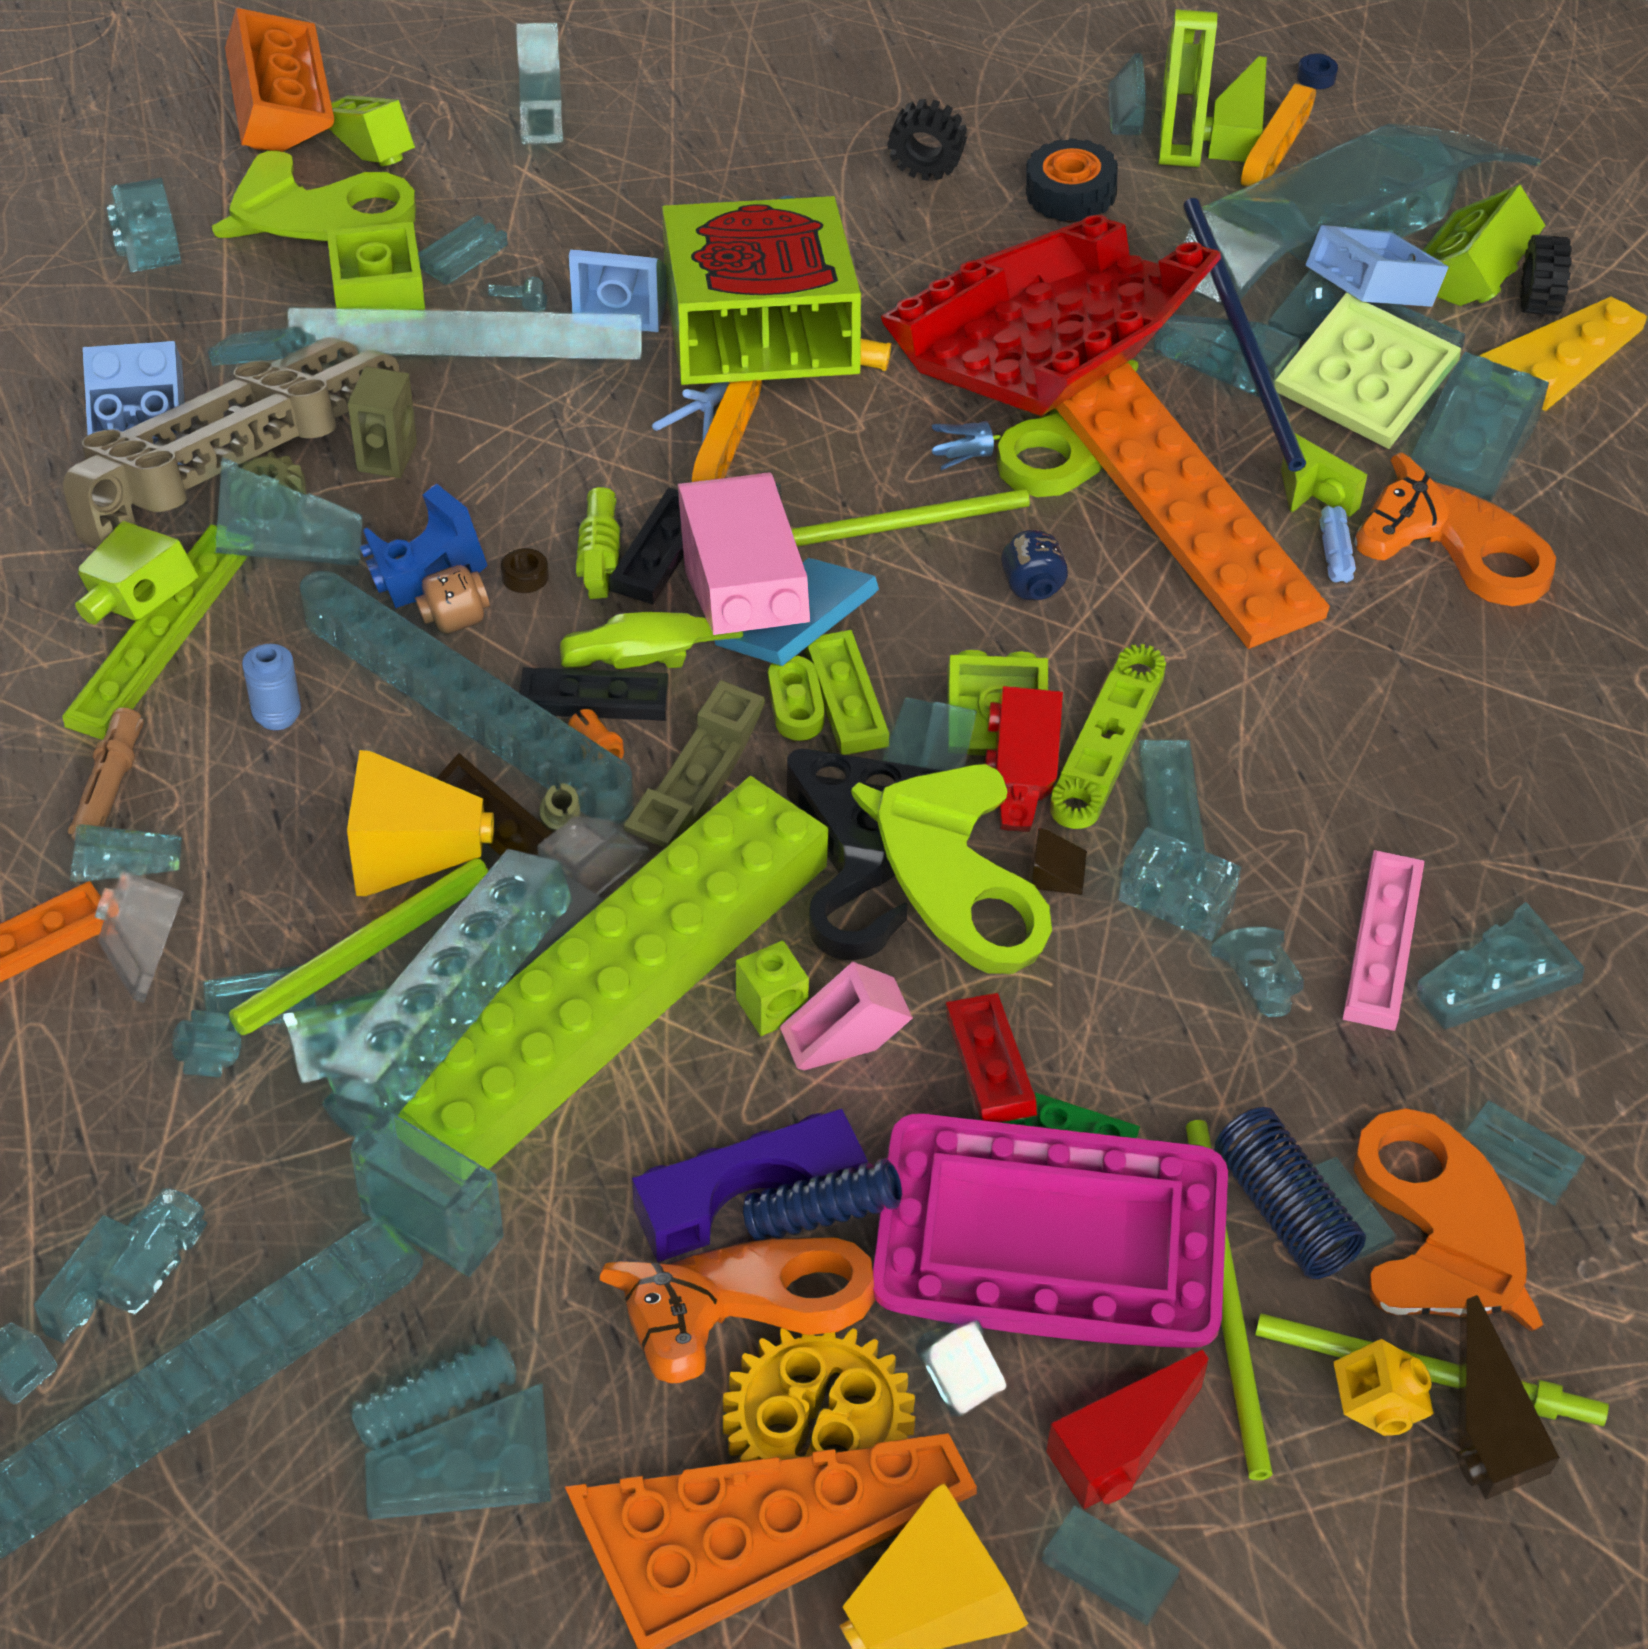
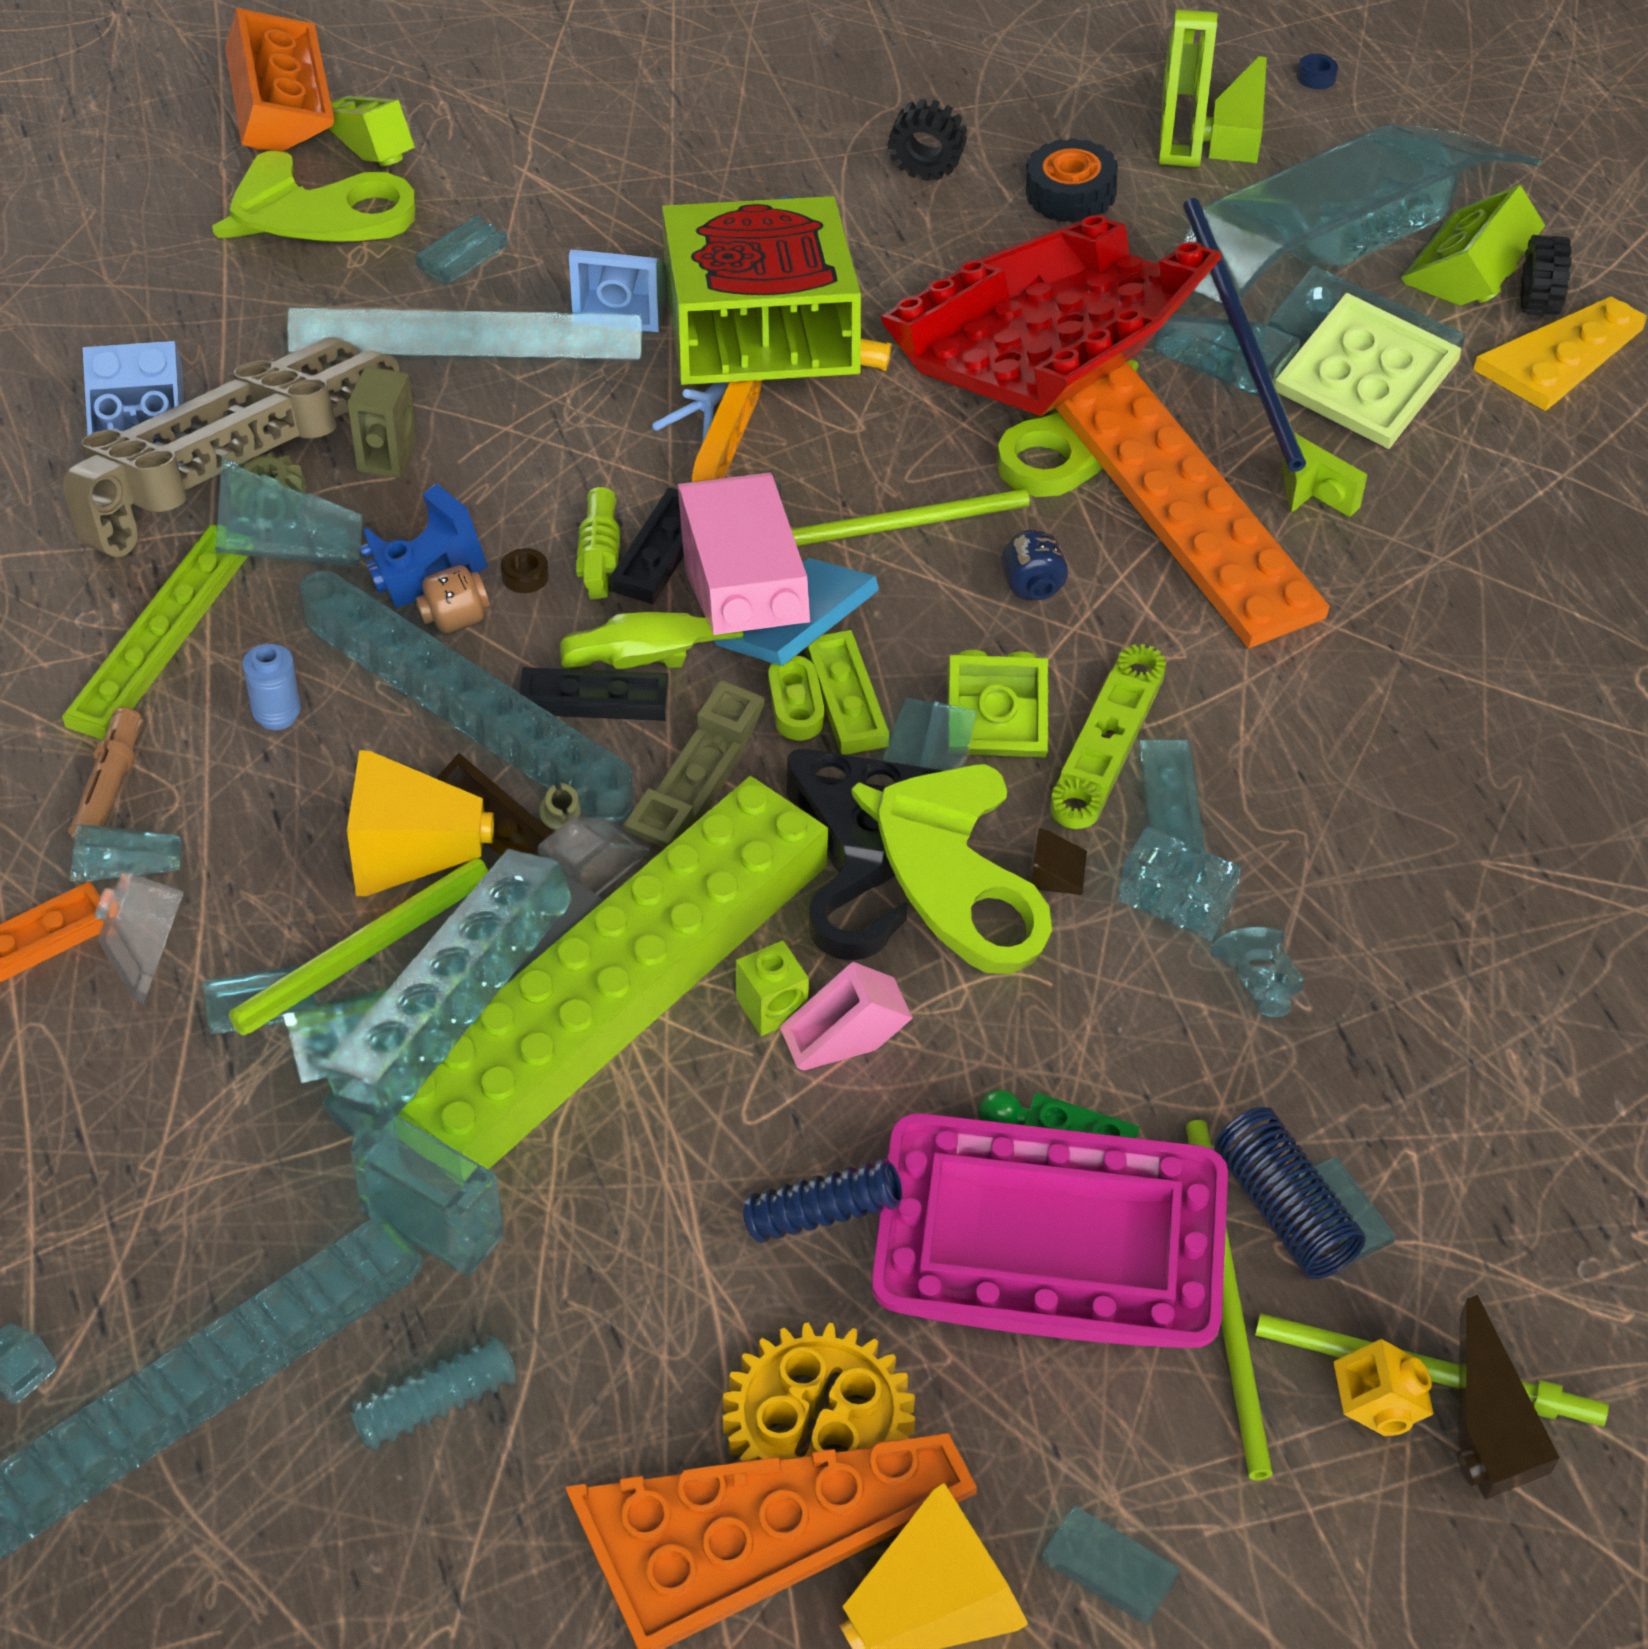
(121, 1263): clear light blue plate -> none
(132, 573): lime torso -> none
(145, 225): clear light blue brick -> none
(206, 1043): clear light blue gear -> none
(257, 345): clear light blue tile -> none
(376, 267): lime brick -> none
(465, 1463): clear light blue wing -> none
(531, 293): clear light blue hand -> none
(539, 84): clear light blue arch -> none
(597, 732): orange pin -> none
(682, 1199): dark purple arch -> none
(682, 1301): orange animal -> none
(960, 1365): clear light blue tile -> none
(976, 443): flat silver piece -> none
(991, 1059): red plate -> none
(1025, 750): red hinge -> none
(1115, 1438): red slope -> none
(1128, 98): clear light blue slope -> none
(1279, 135): light orange beam -> none
(1337, 544): light blue axle -> none
(1376, 266): light blue window -> none
(1383, 940): bright pink tile -> none
(1464, 525): orange animal -> none
(1470, 1223): orange animal -> none
(1479, 425): clear light blue slope -> none
(1500, 972): clear light blue wing -> none
(1516, 1158): clear light blue tile -> none

